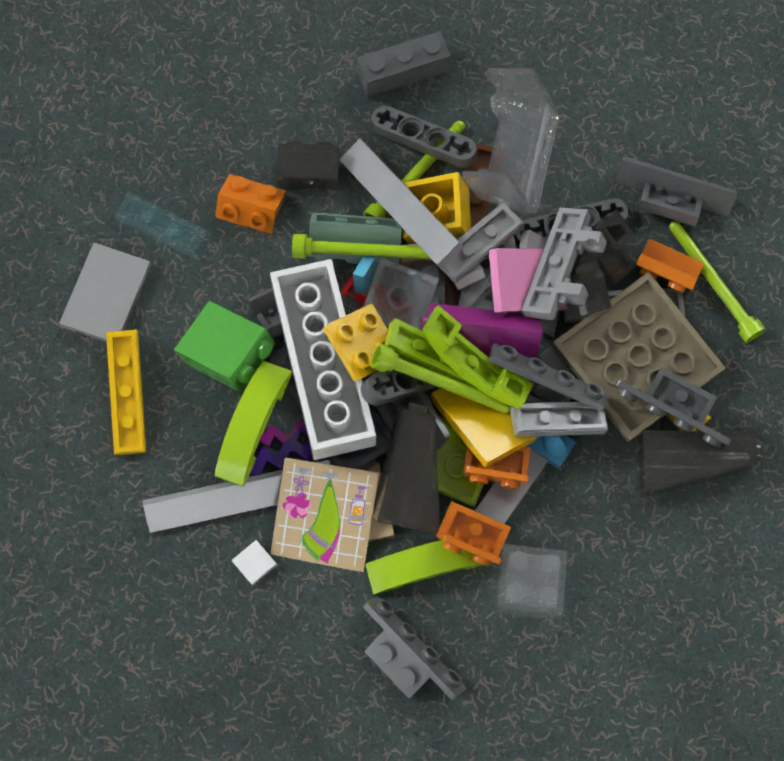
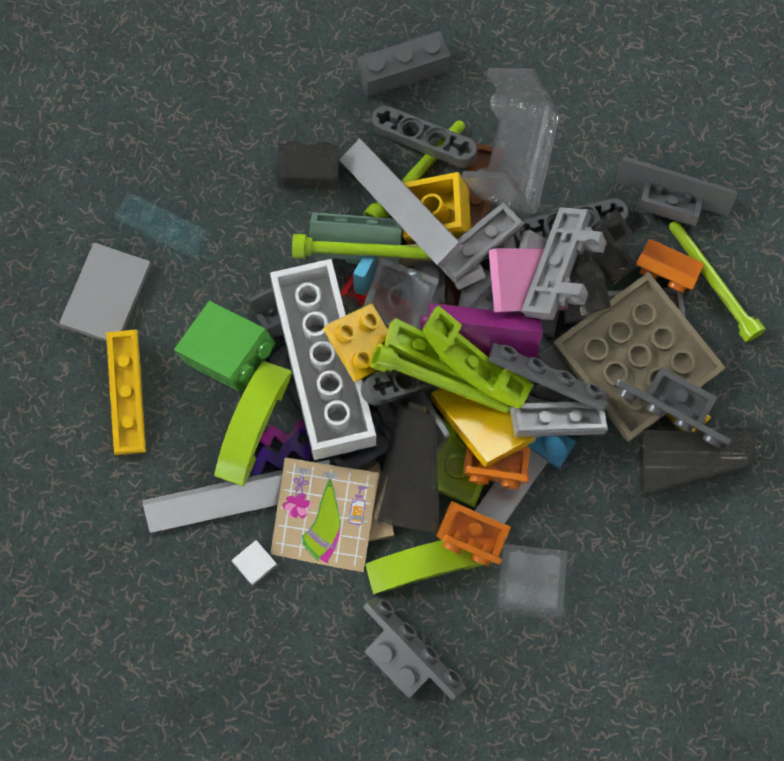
(249, 203): orange bracket -> none

